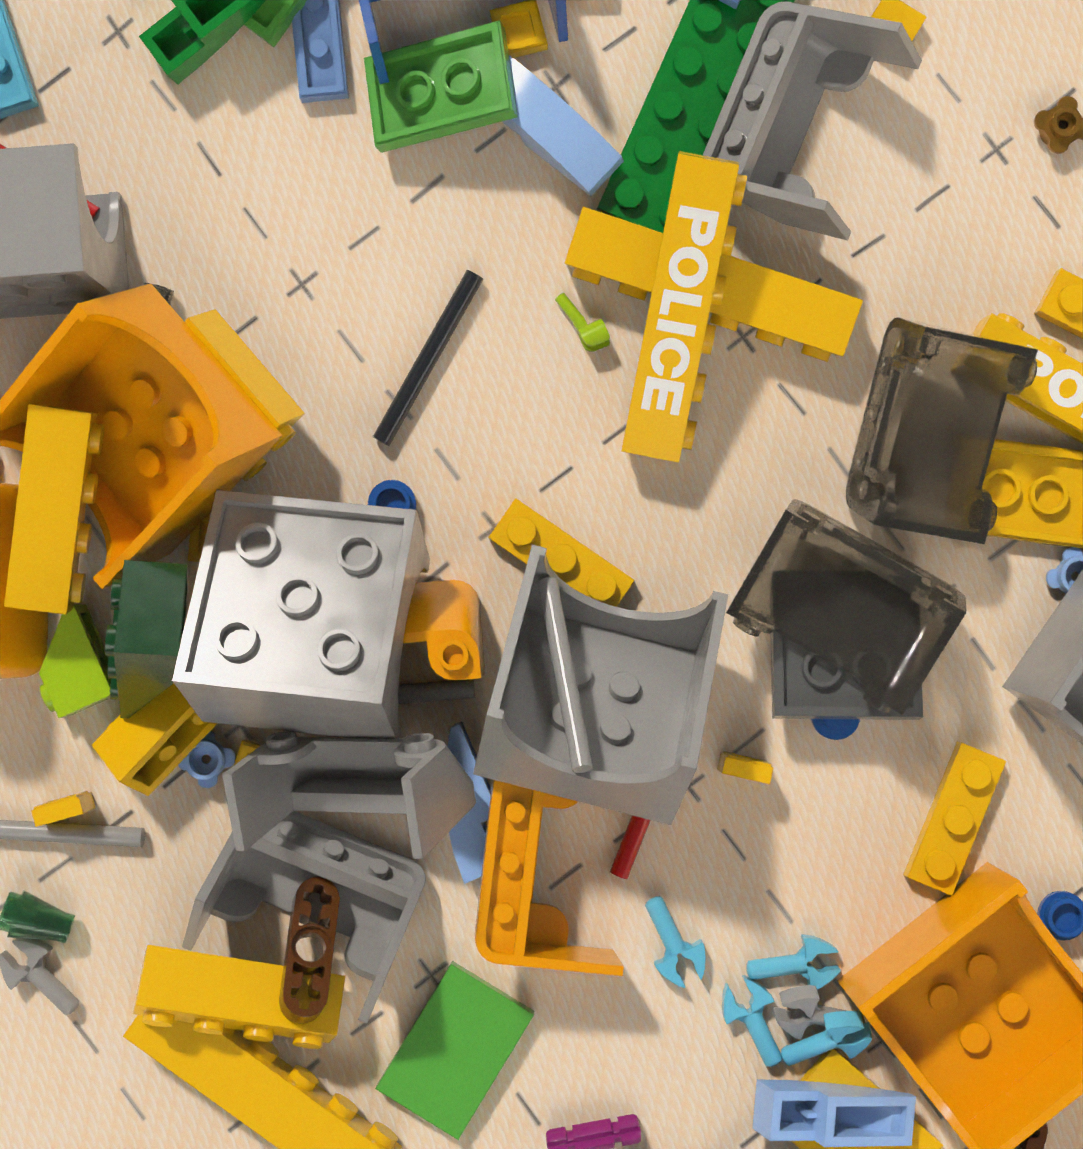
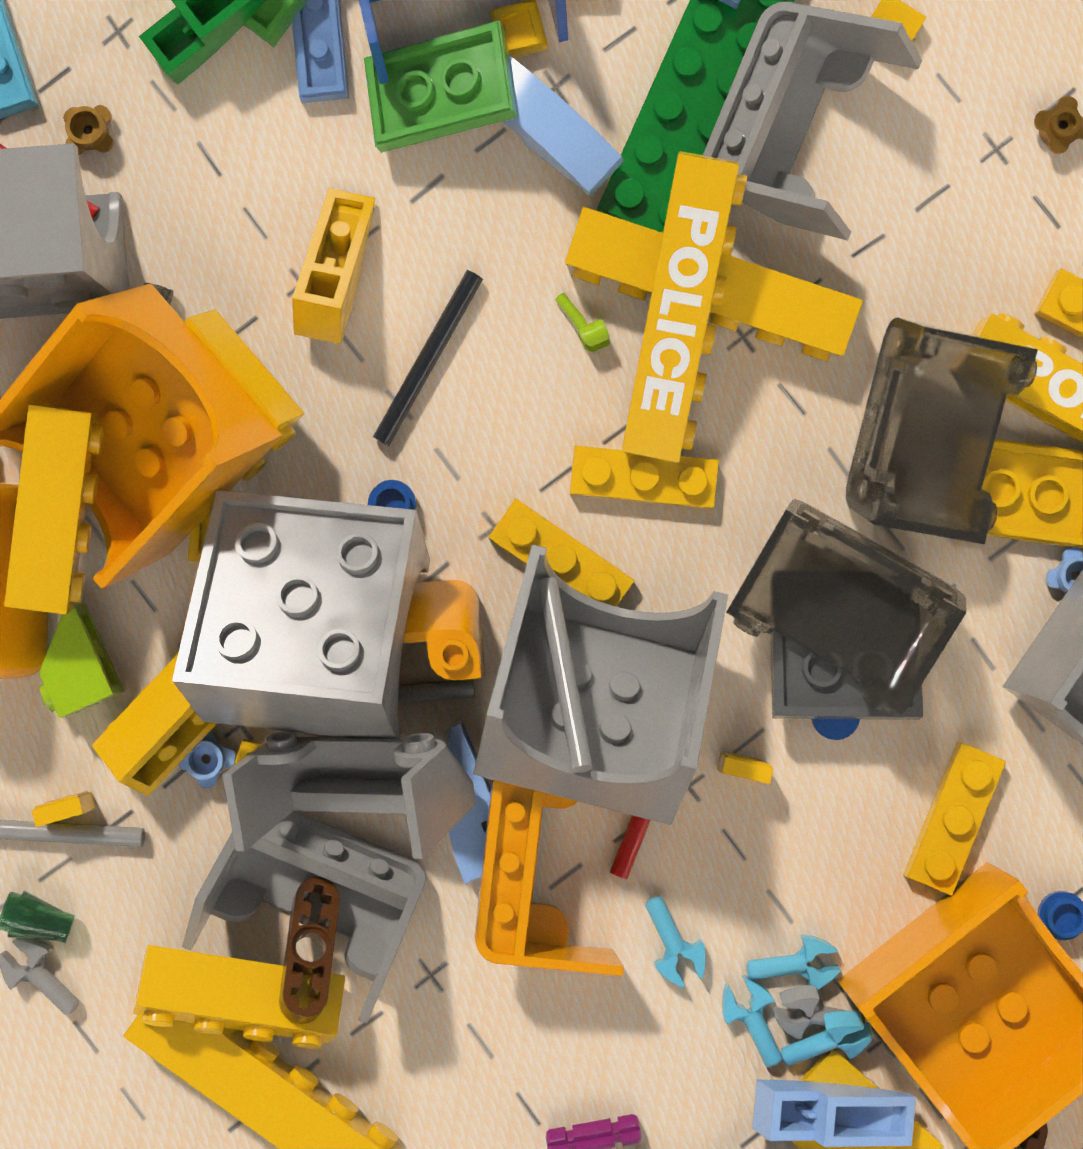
(76, 121): none -> pearl gold plate
(145, 631): dark green slope -> none
(332, 267): none -> yellow slope
(455, 1050): bright green tile -> none
(643, 478): none -> yellow plate

